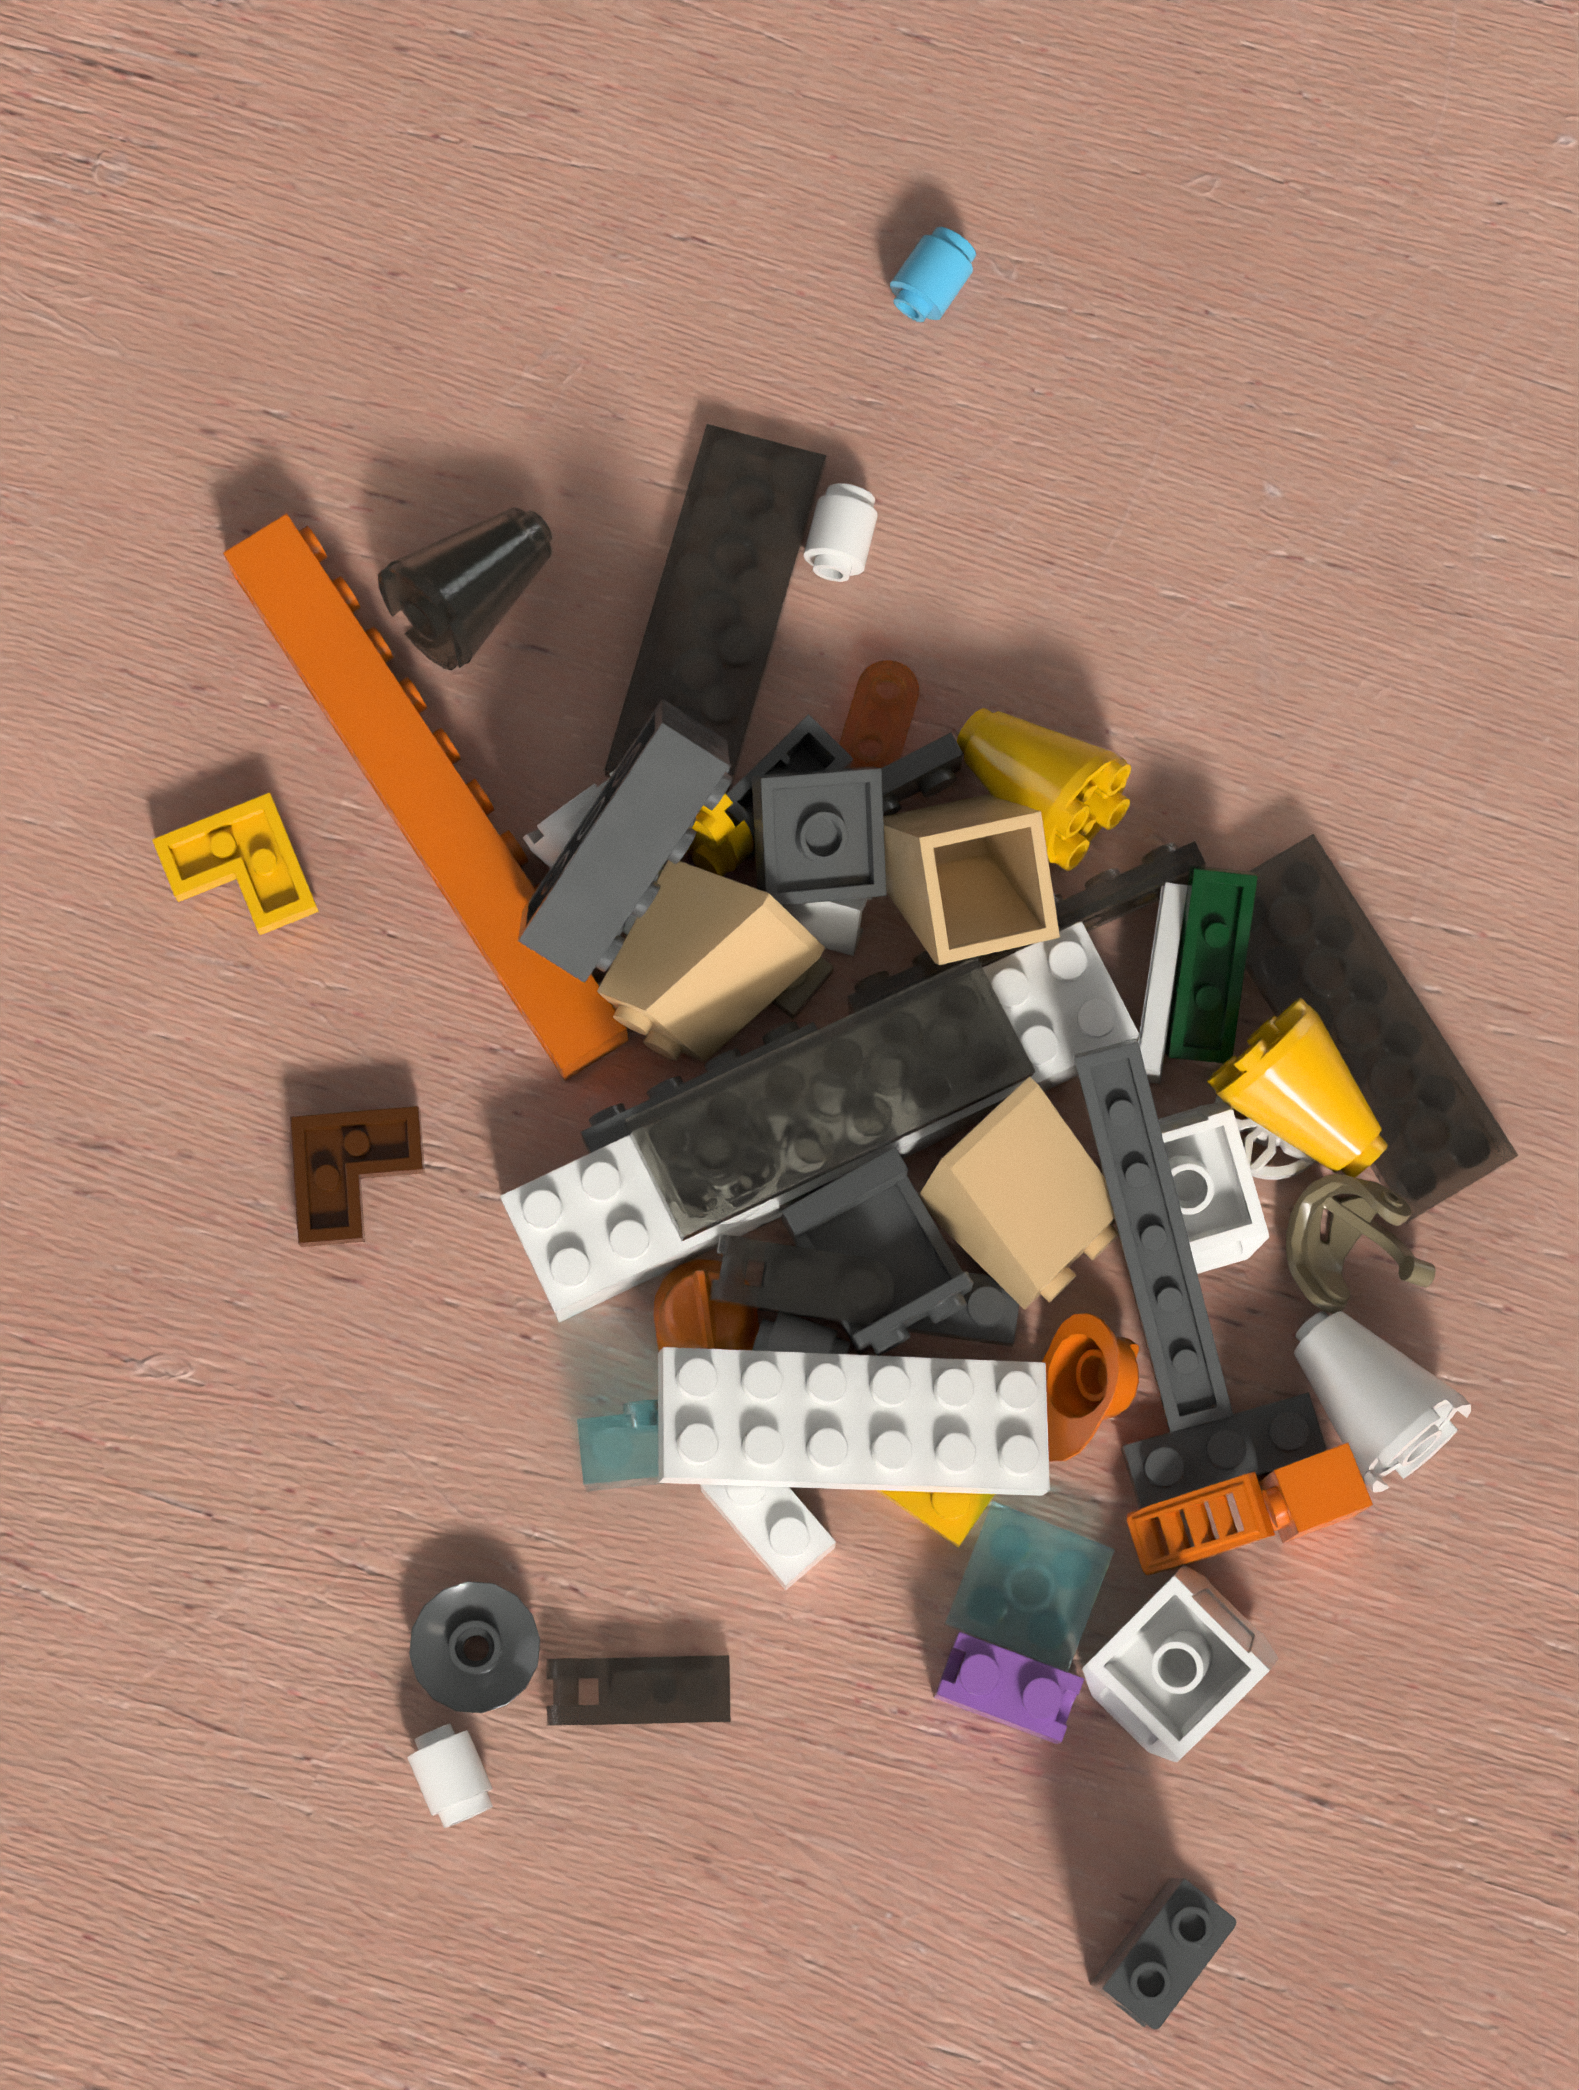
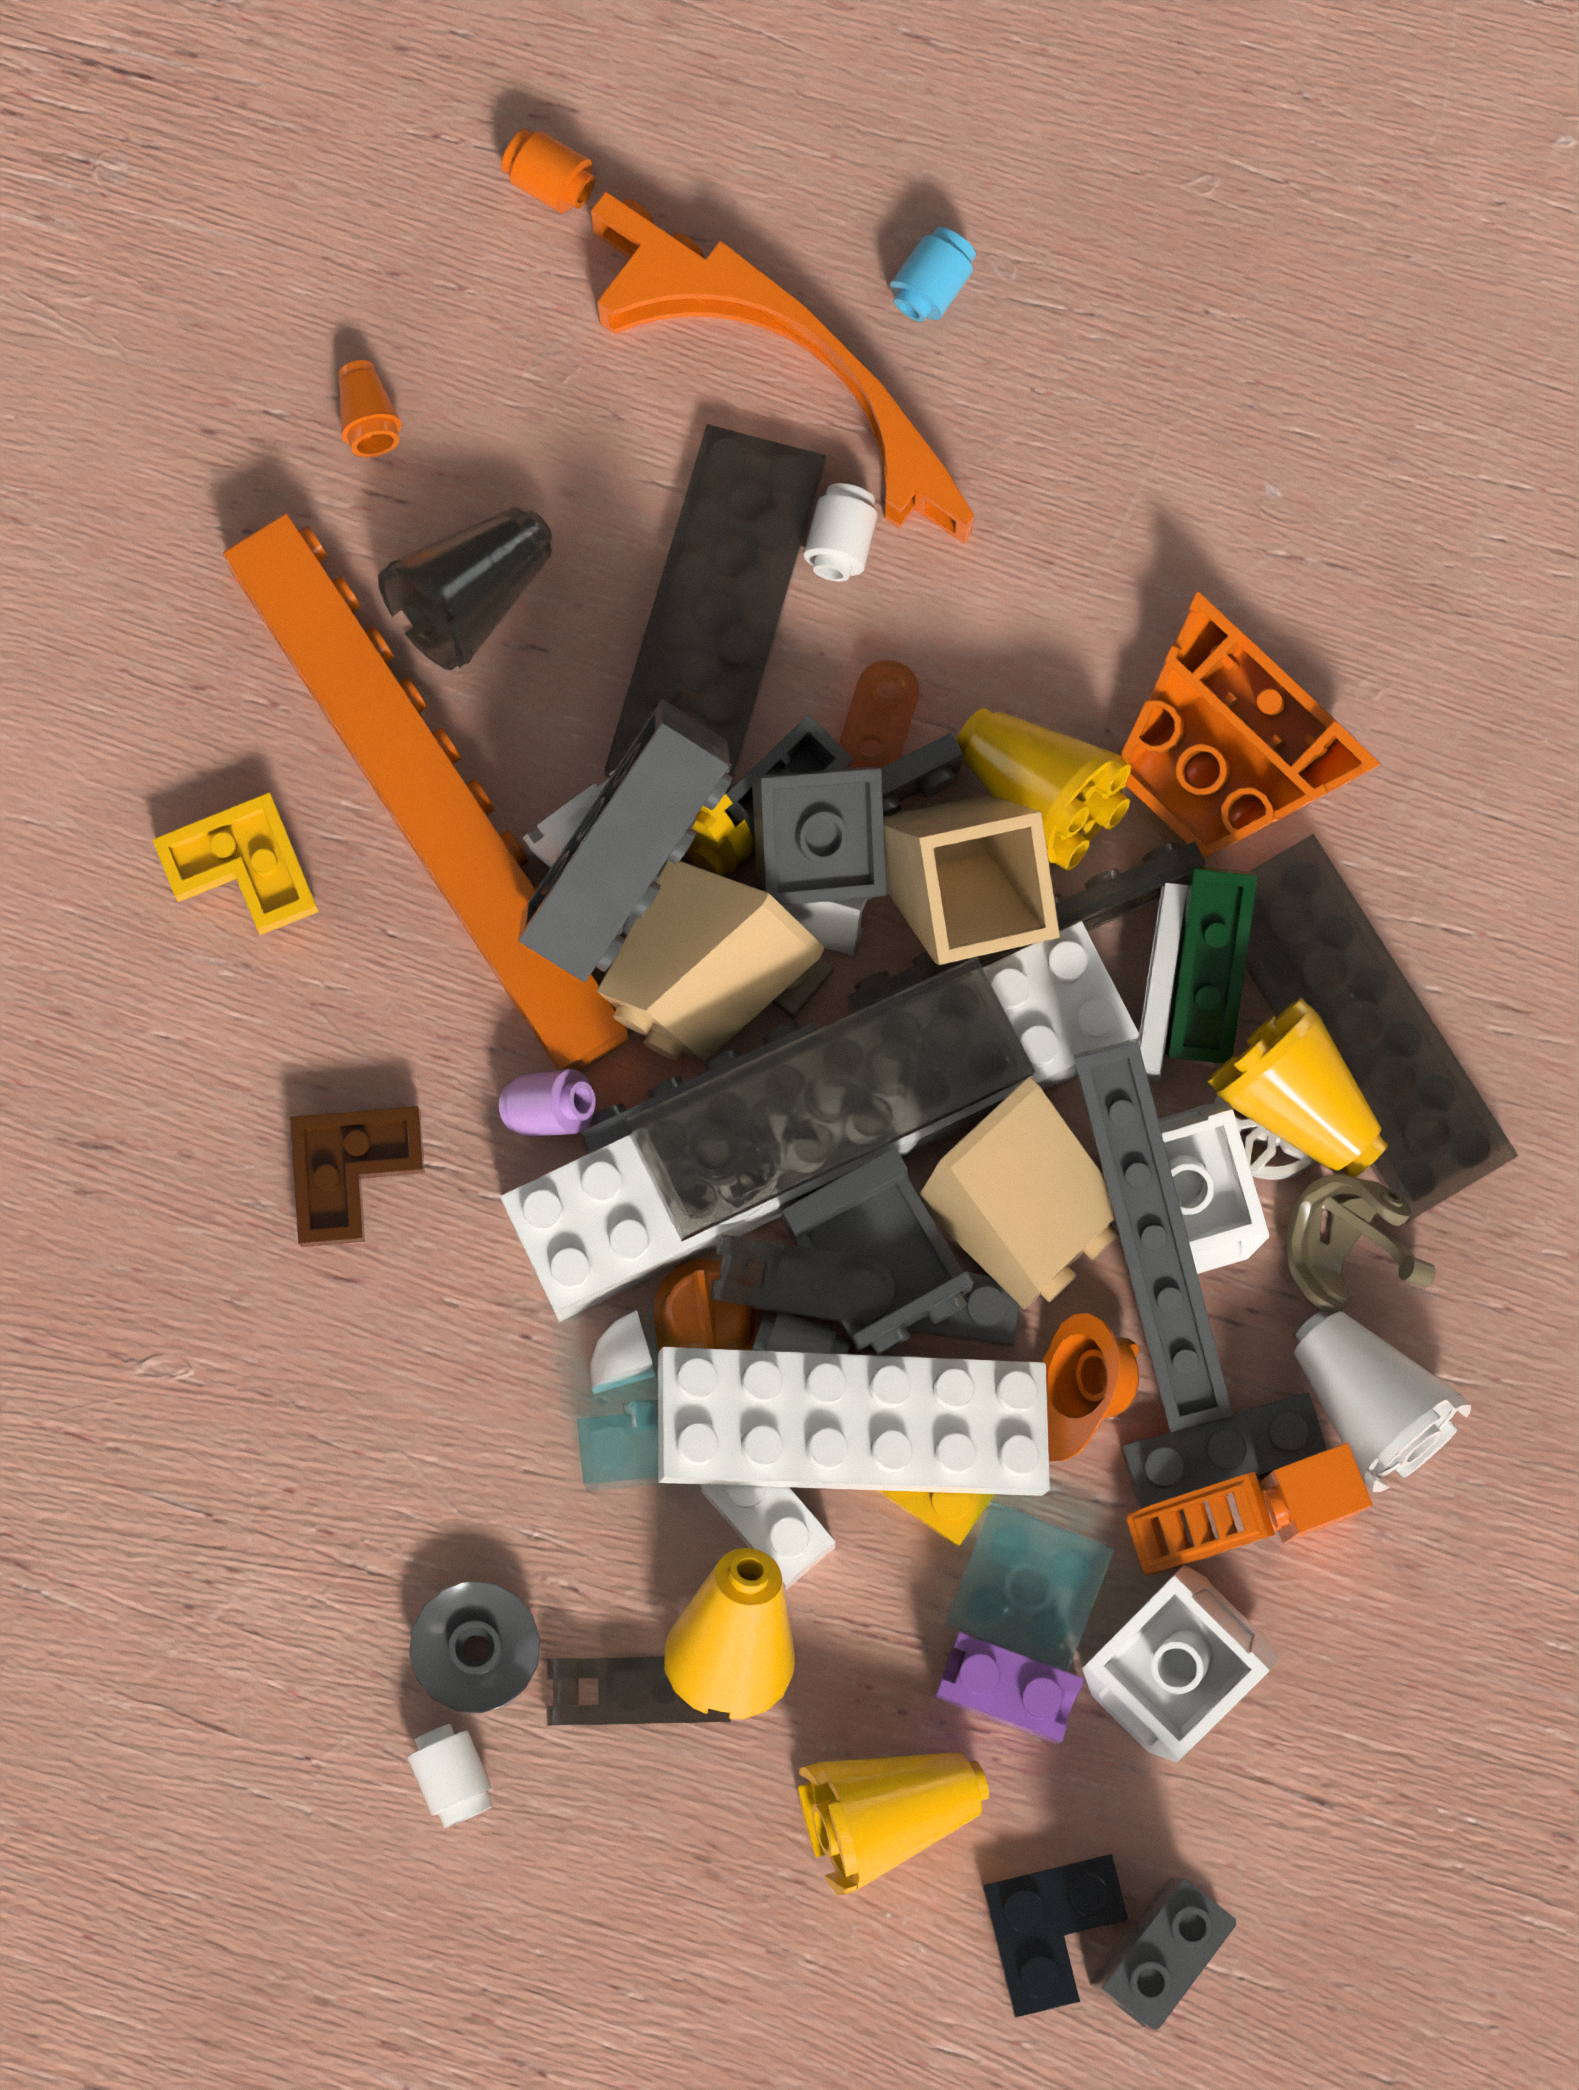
(366, 411): none -> orange cone
(547, 1103): none -> lavender brick
(548, 170): none -> orange brick
(621, 1355): none -> white brick
(674, 281): none -> orange slope
(733, 1639): none -> yellow cone
(886, 1810): none -> yellow cone
(1030, 1925): none -> black plate
(1232, 738): none -> orange wedge

